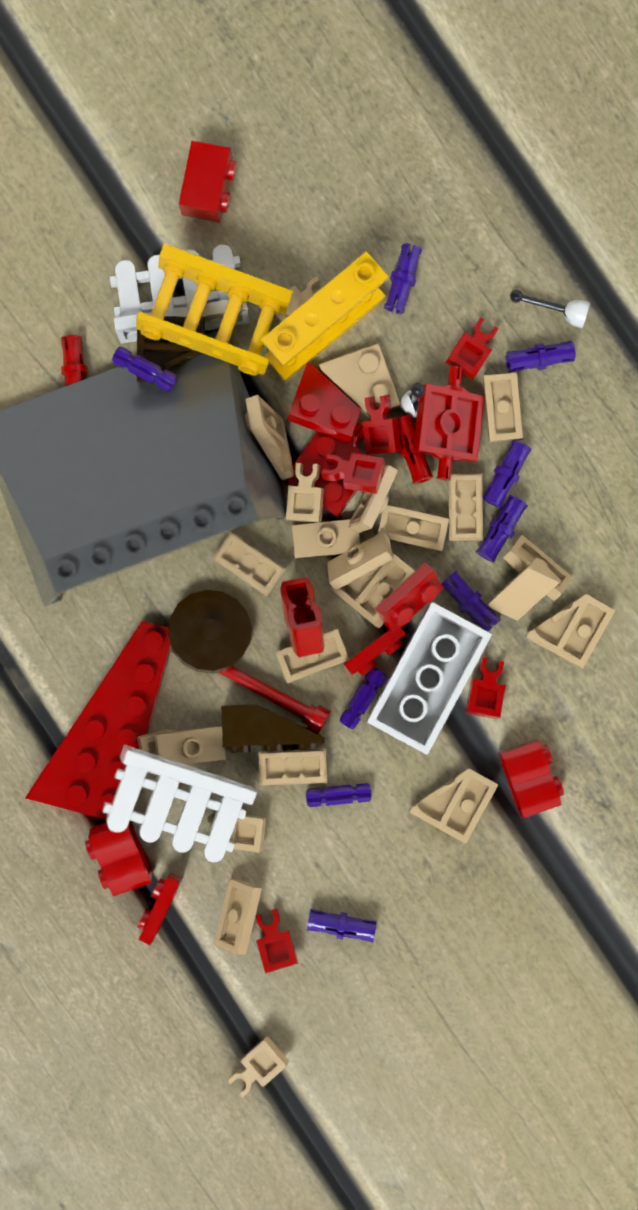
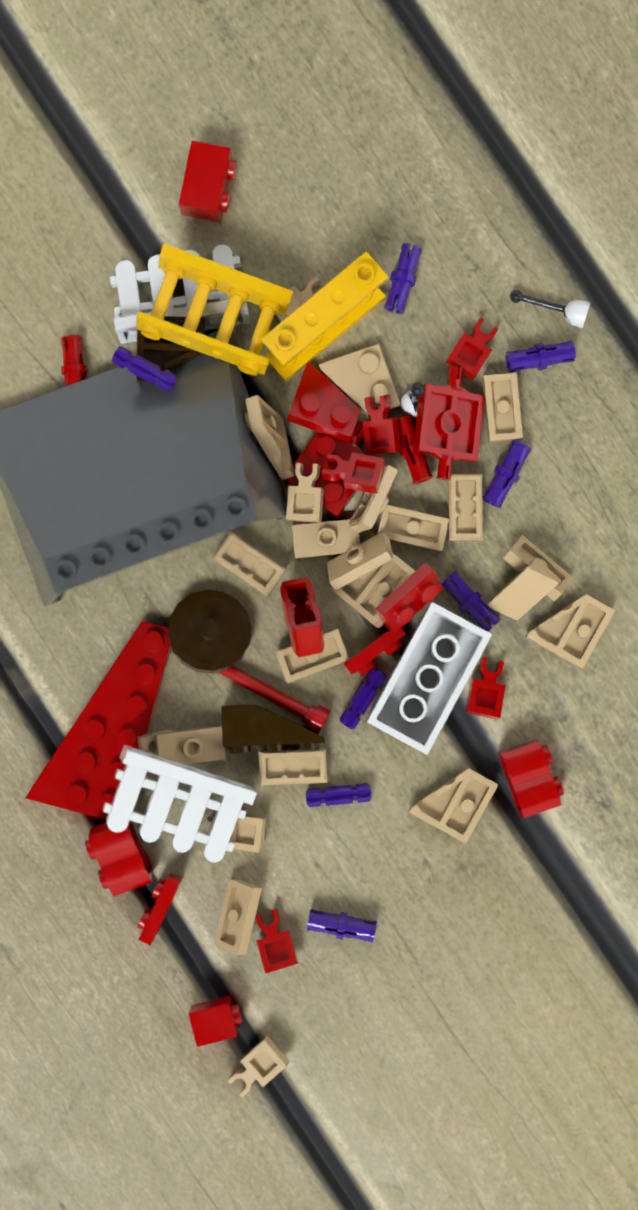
(215, 1020): none -> red brick
(501, 528): dark purple pin -> none

